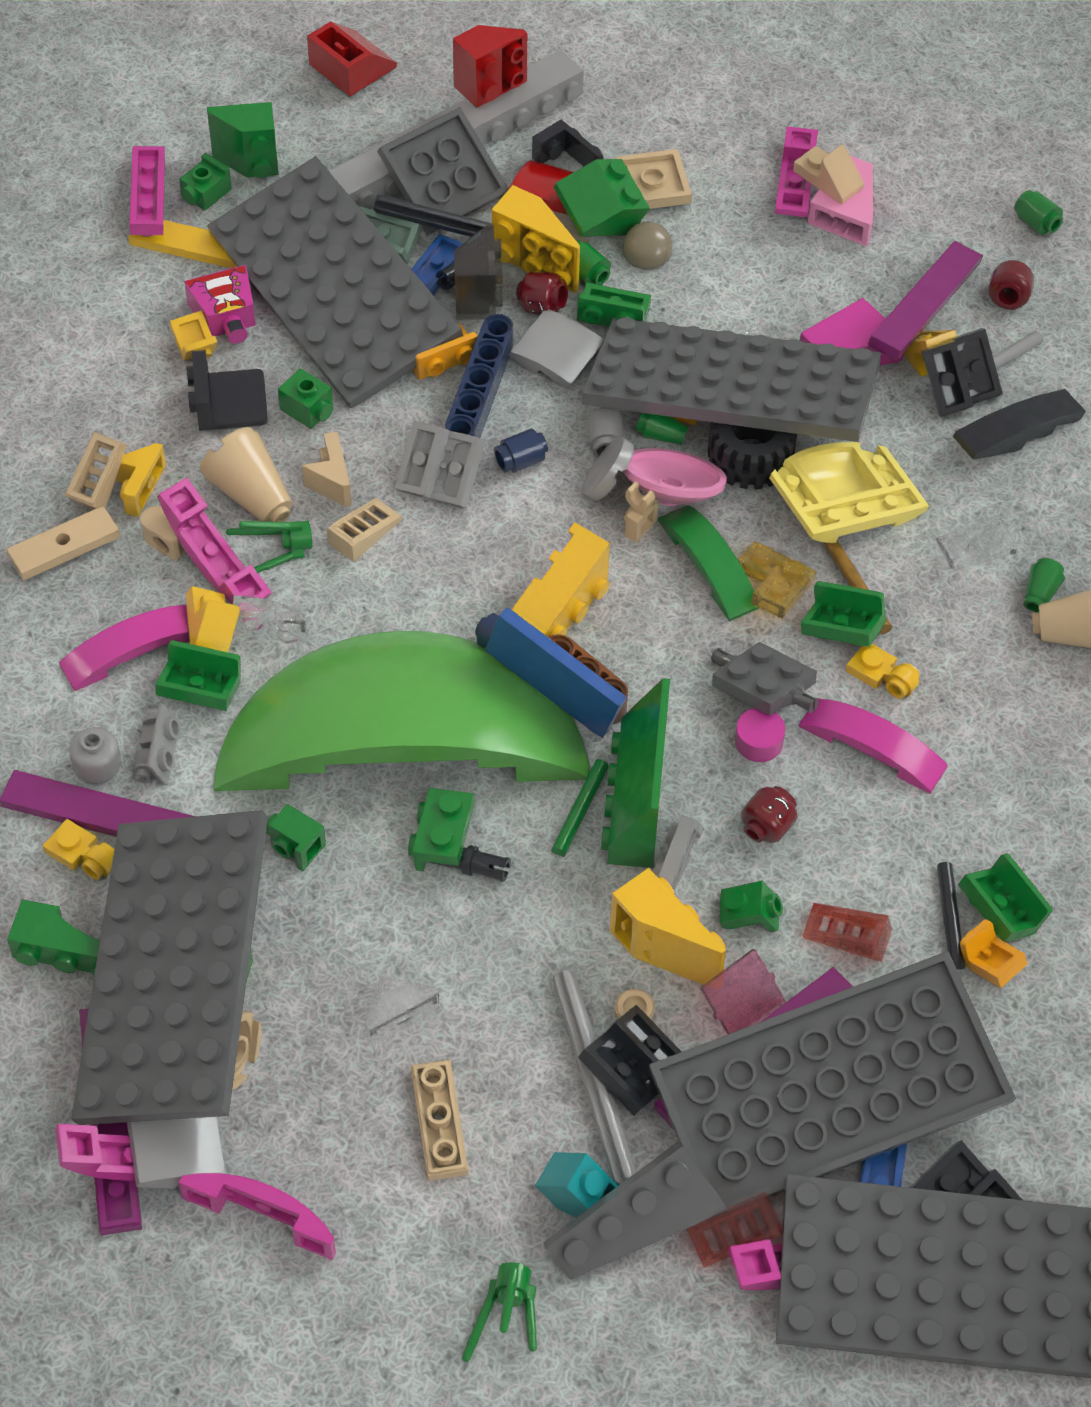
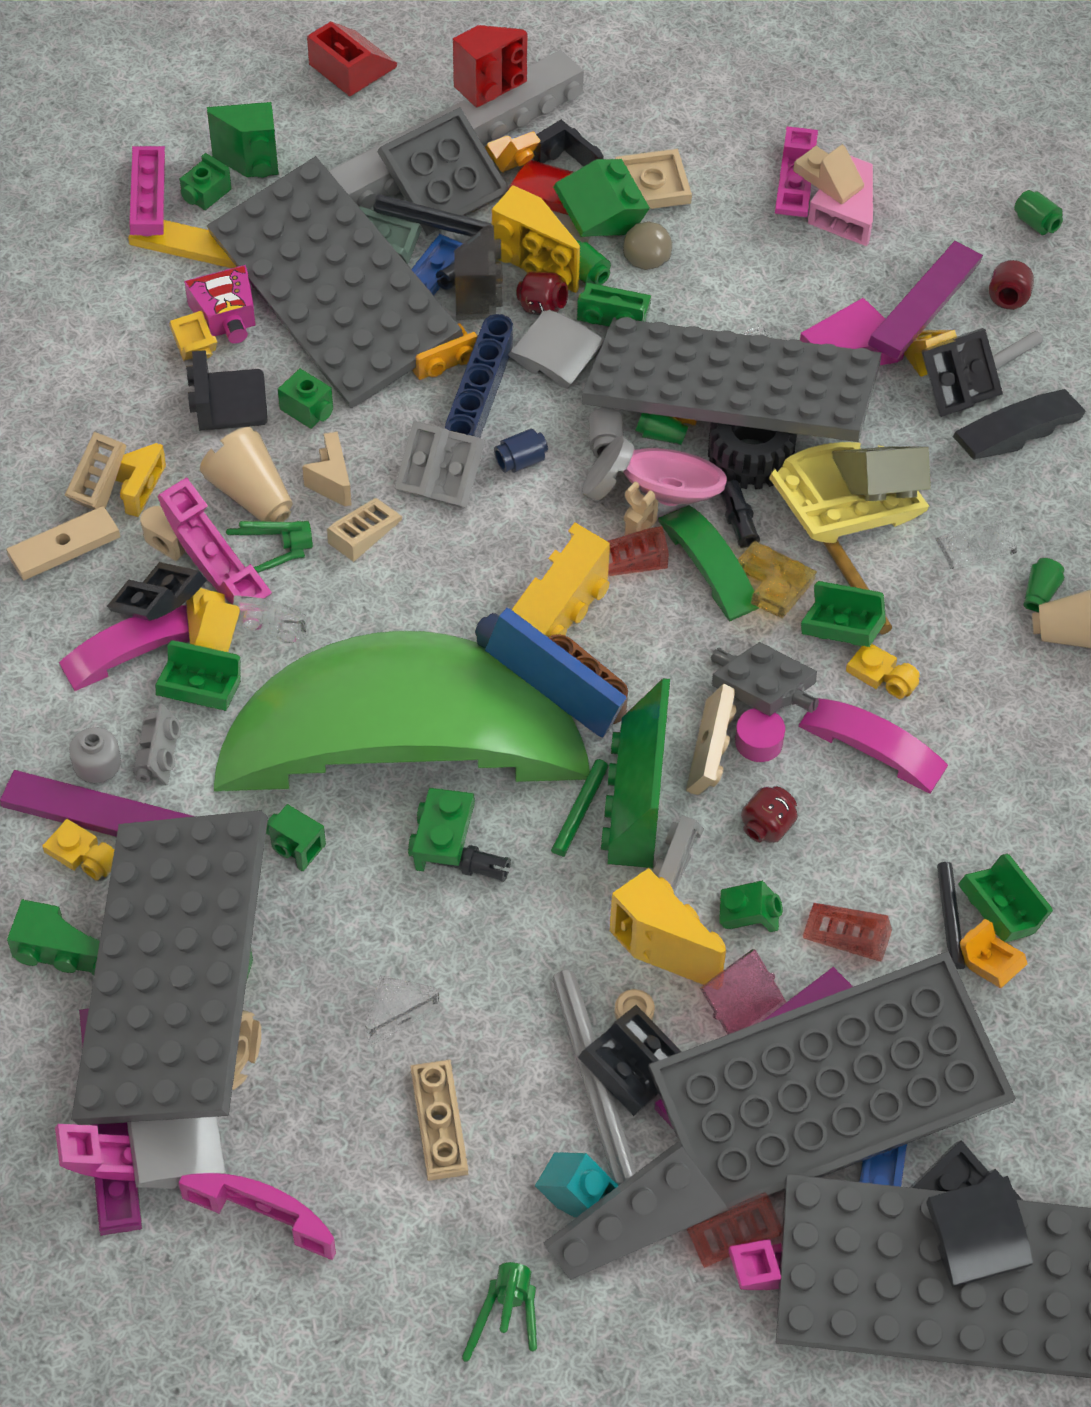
(159, 593): none -> black slope
(512, 152): none -> light orange bracket
(645, 561): none -> clear red slope
(712, 740): none -> tan tile
(739, 514): none -> black pin
(885, 471): none -> slope
(980, 1231): none -> black slope

